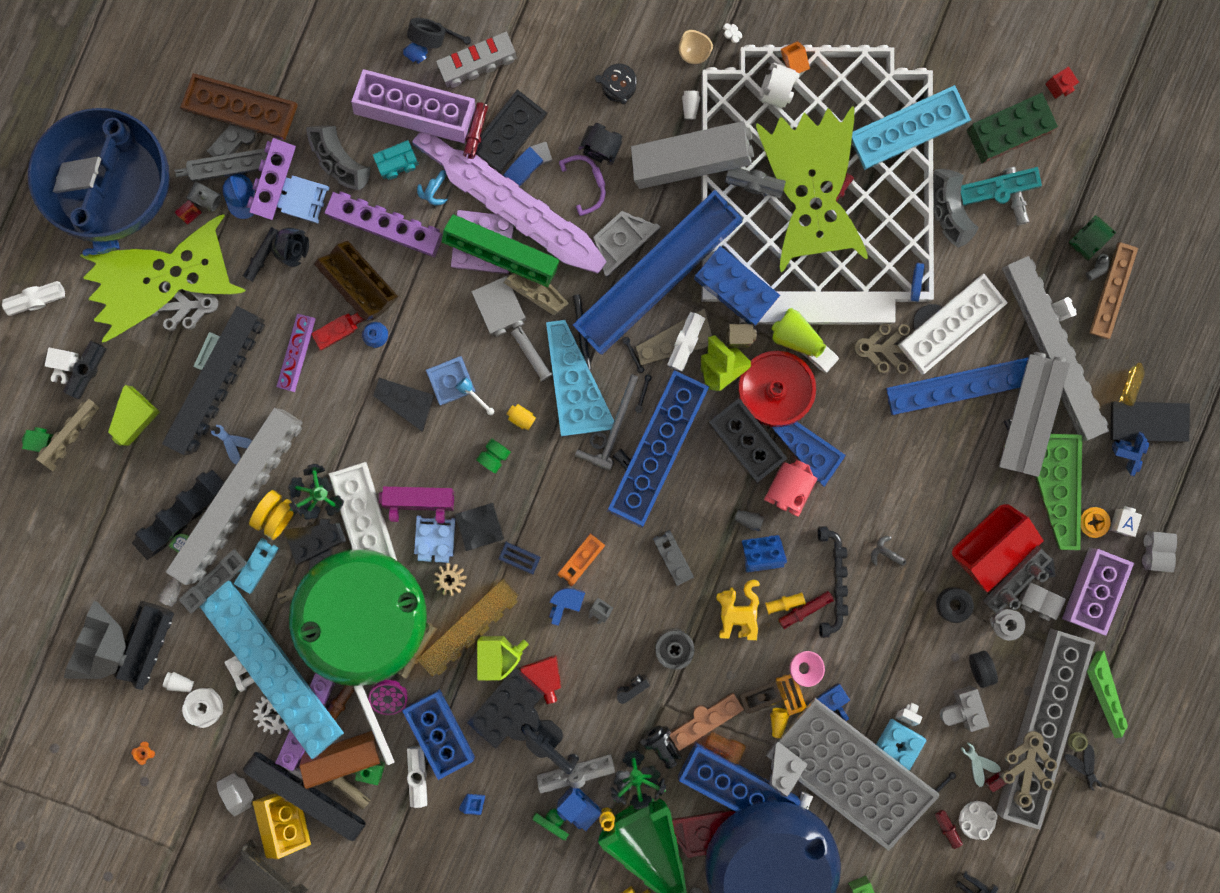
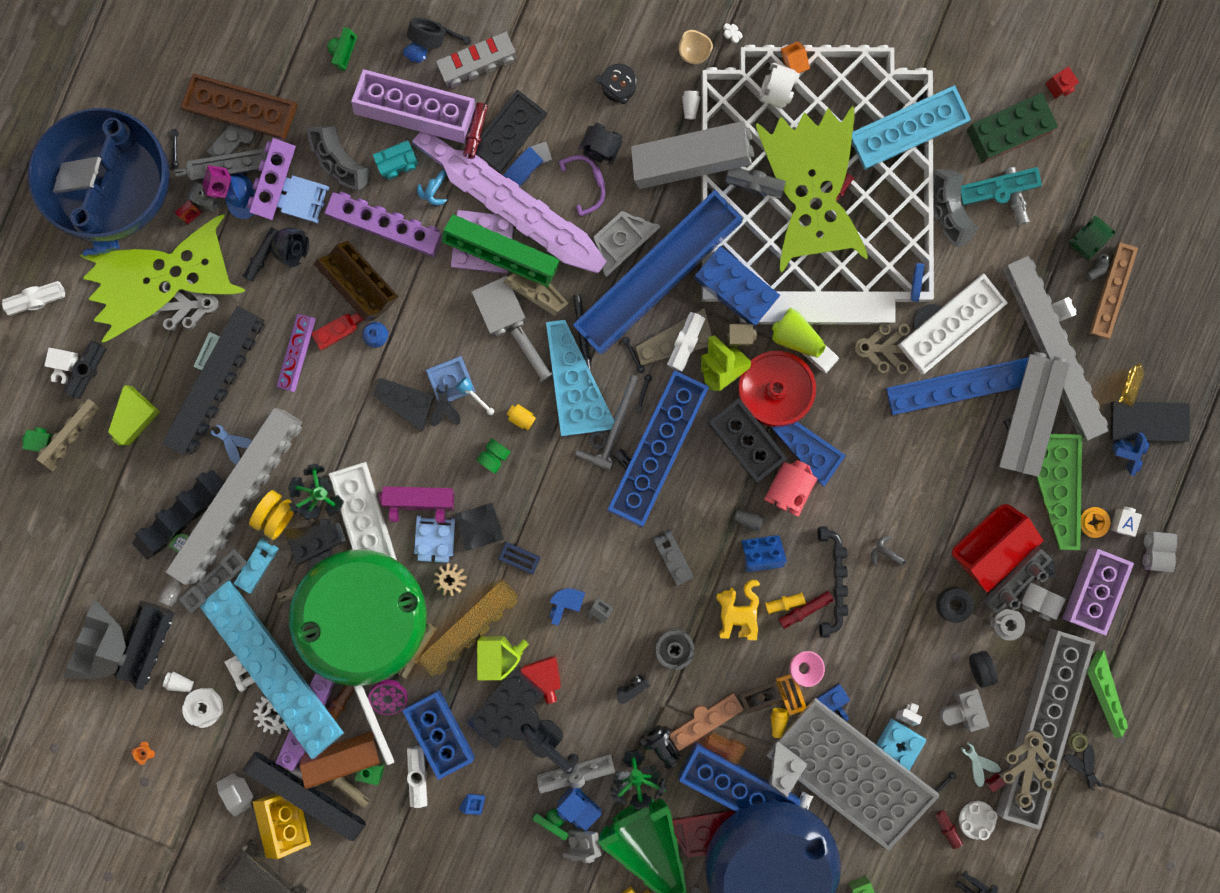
(174, 133): none -> black hinge
(214, 175): none -> magenta brick
(342, 48): none -> green tile
(444, 406): none -> black piece
(581, 559): orange plate -> none
(583, 846): none -> light grey bracket
(607, 819): yellow pin -> none

